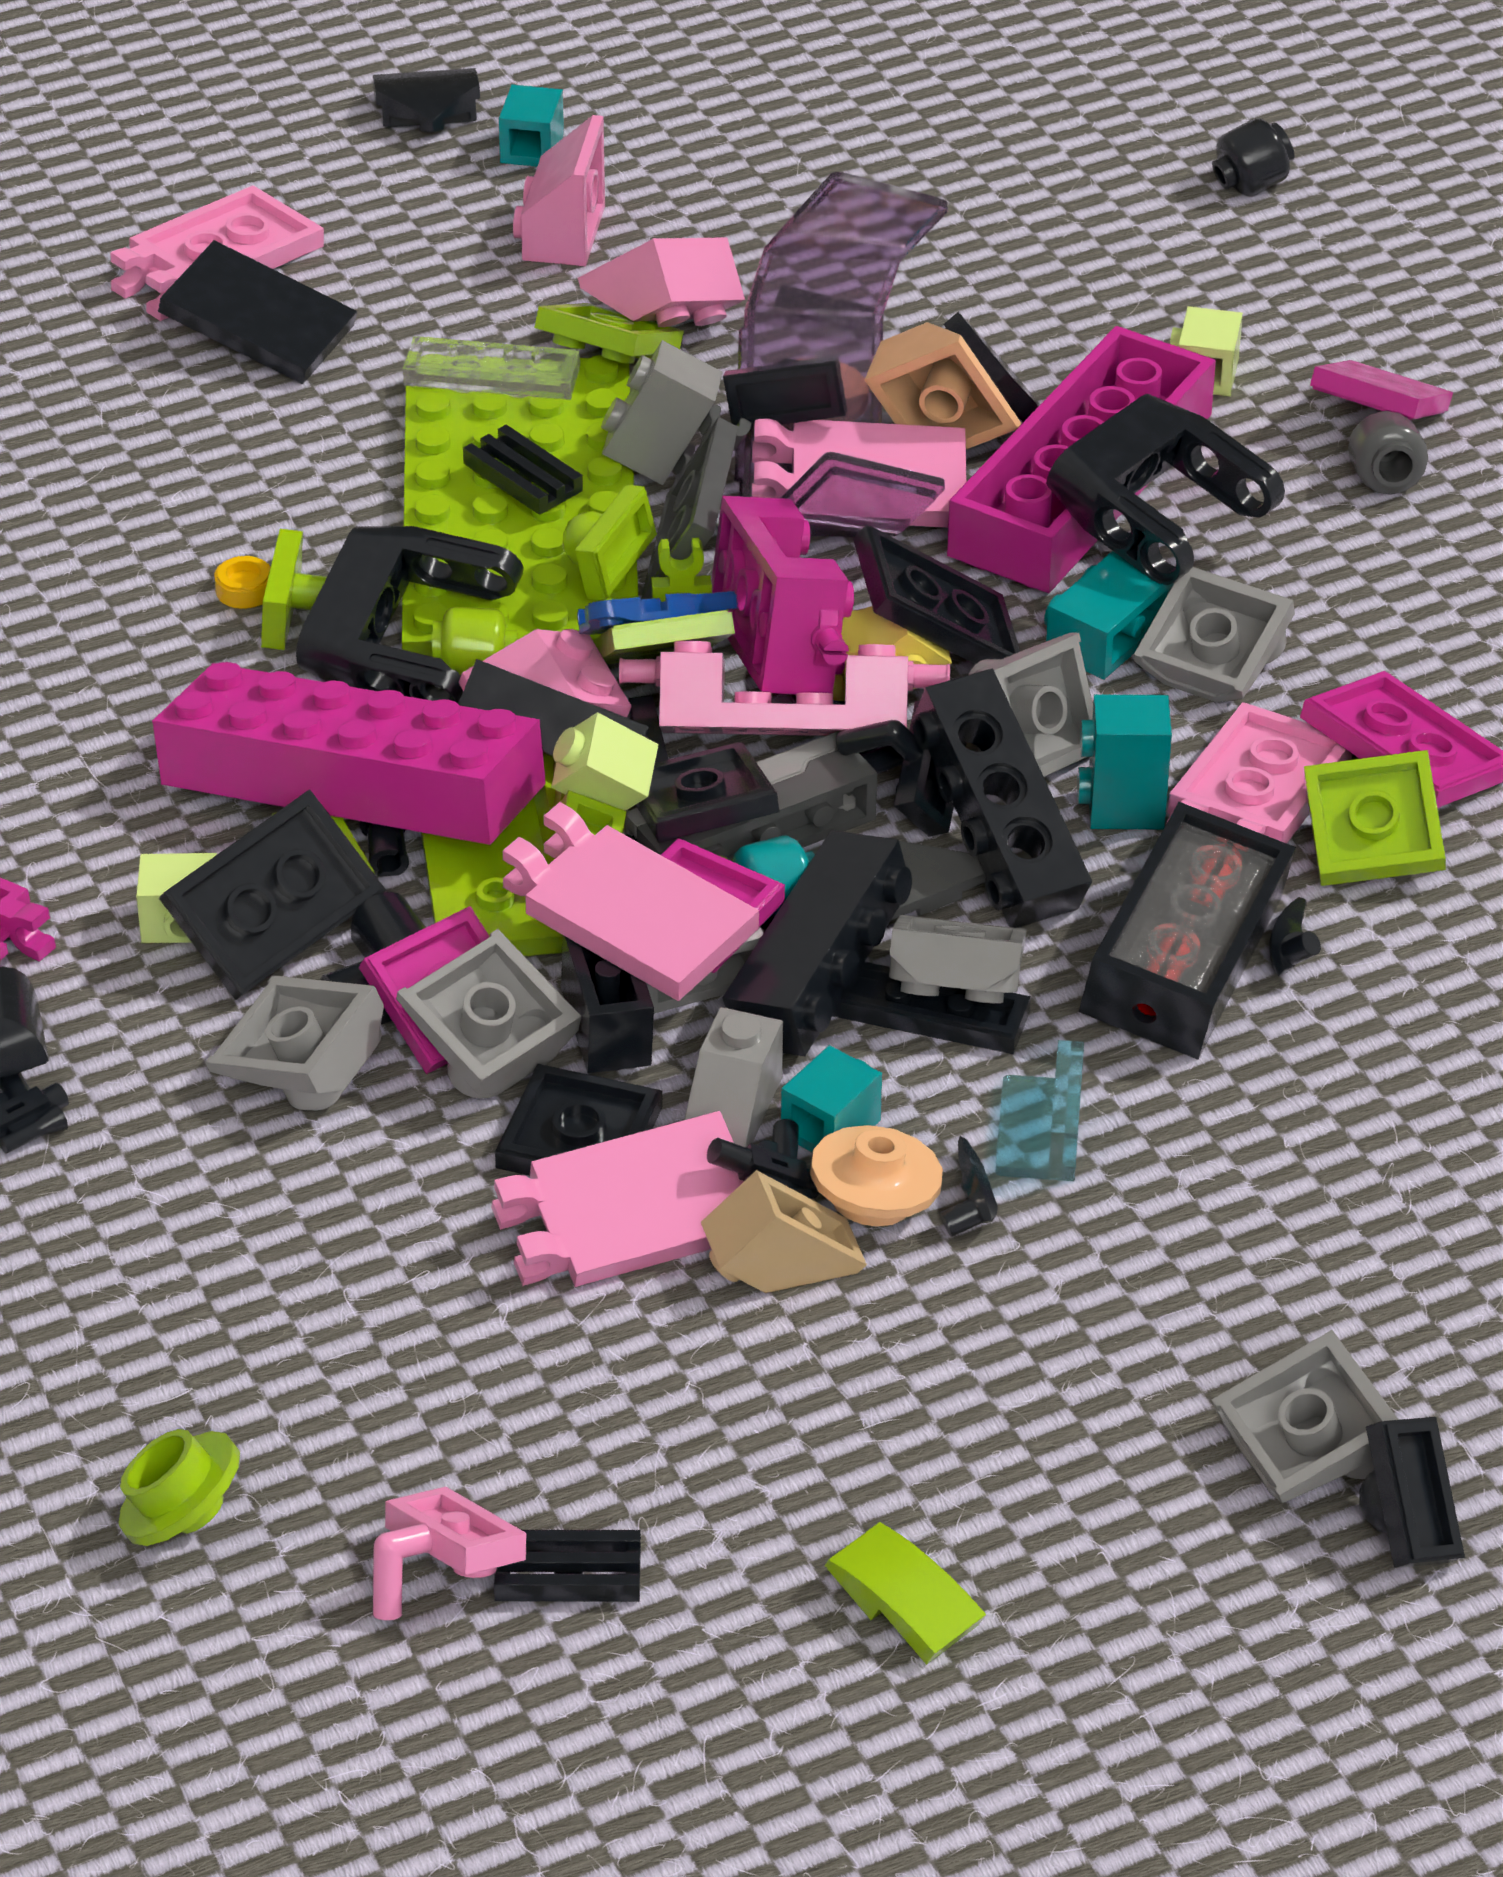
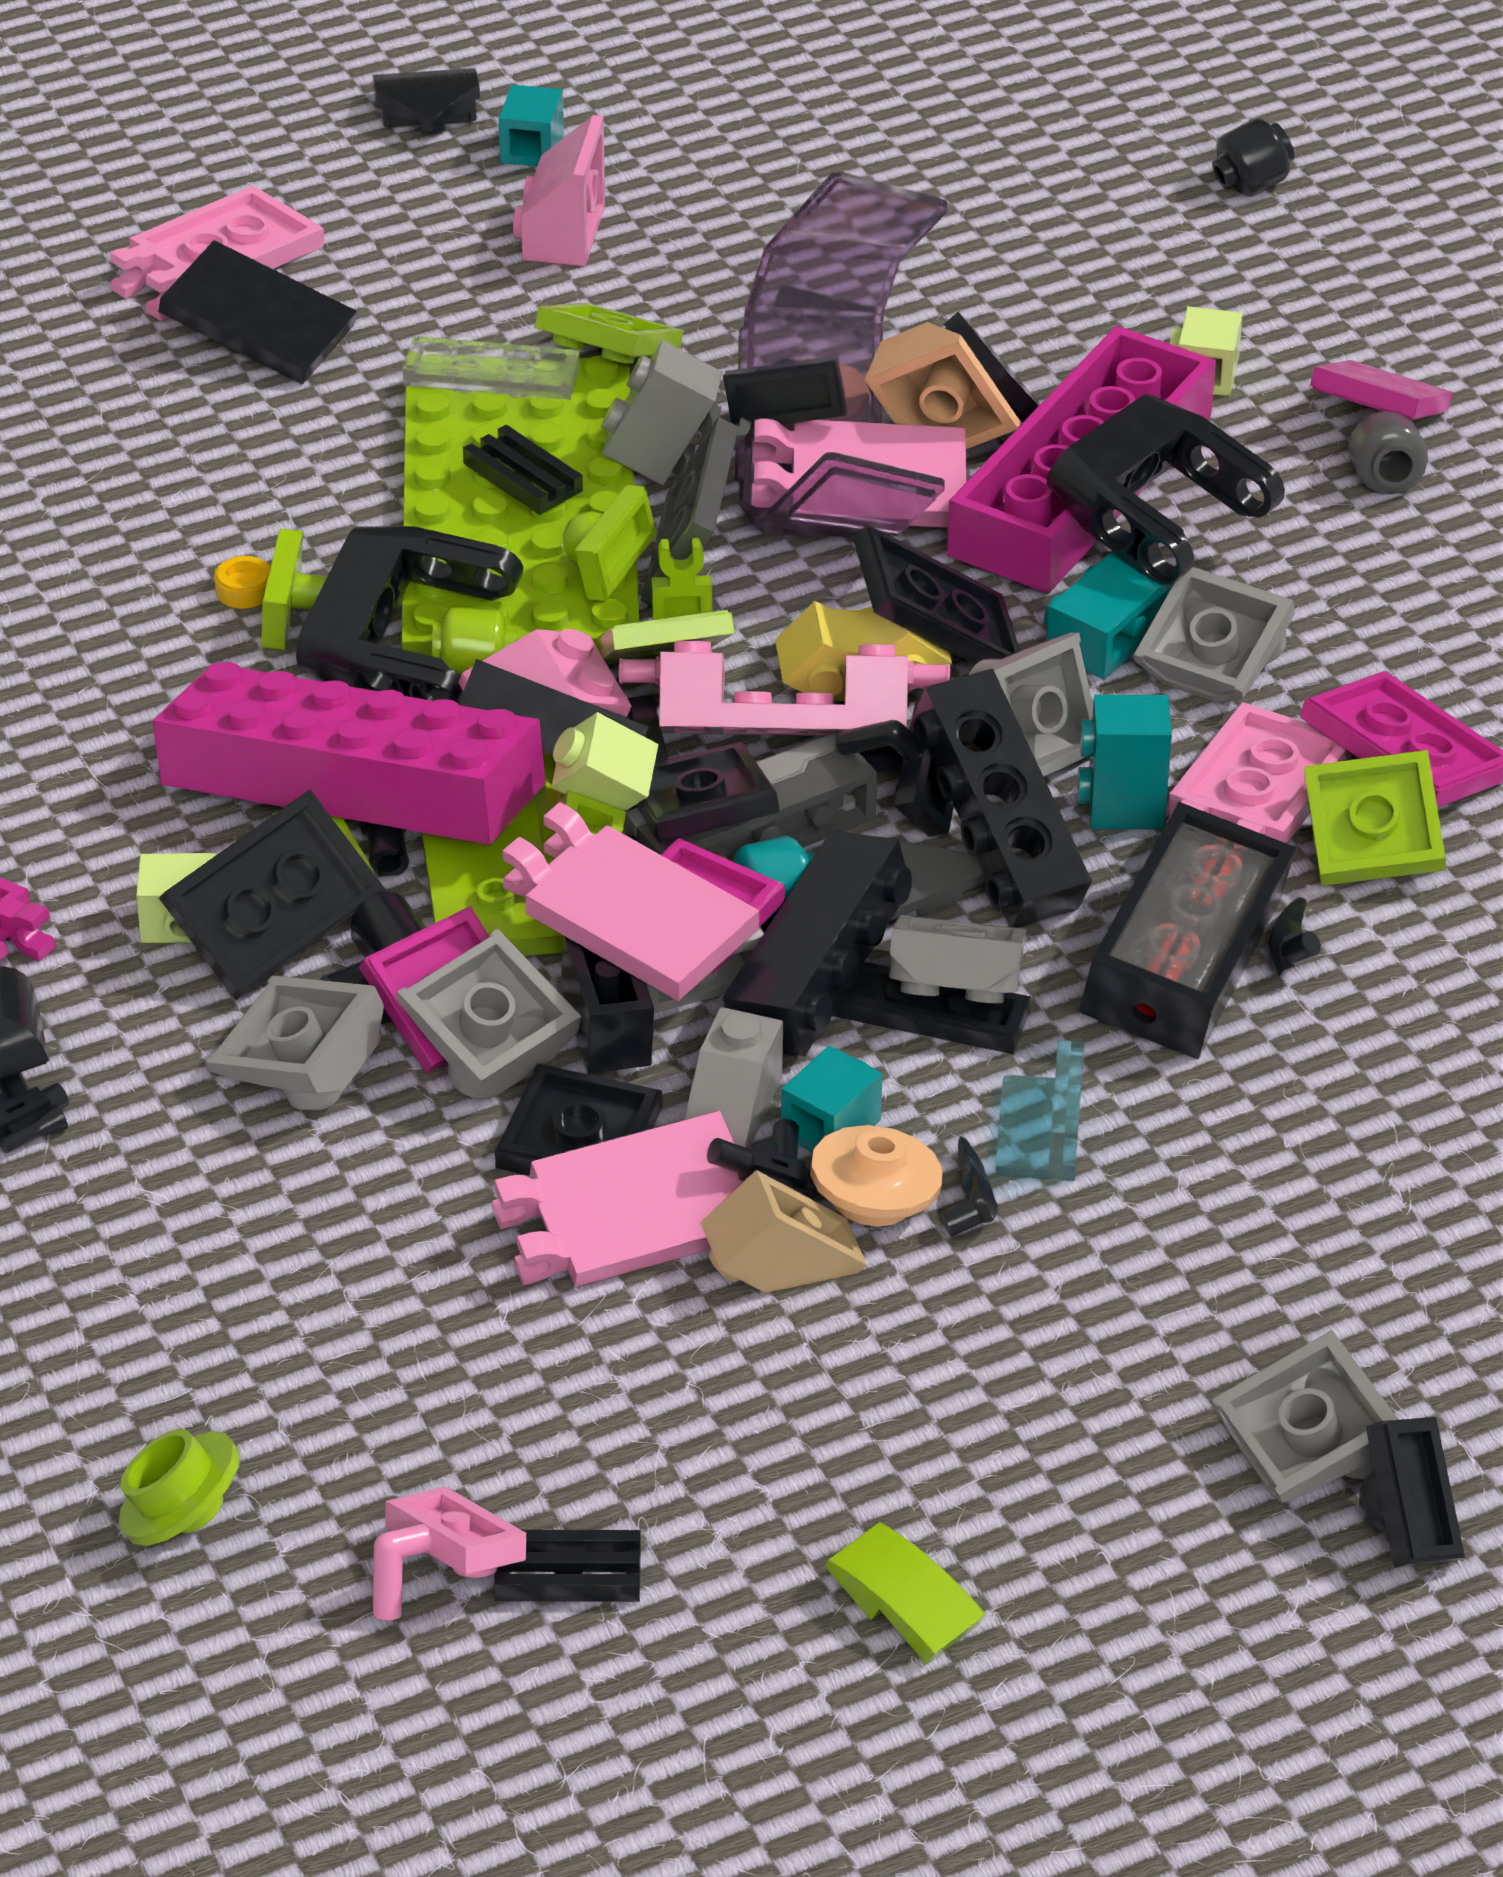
(605, 614): blue tile -> none
(669, 281): bright pink slope -> none
(786, 603): dark pink brick -> none

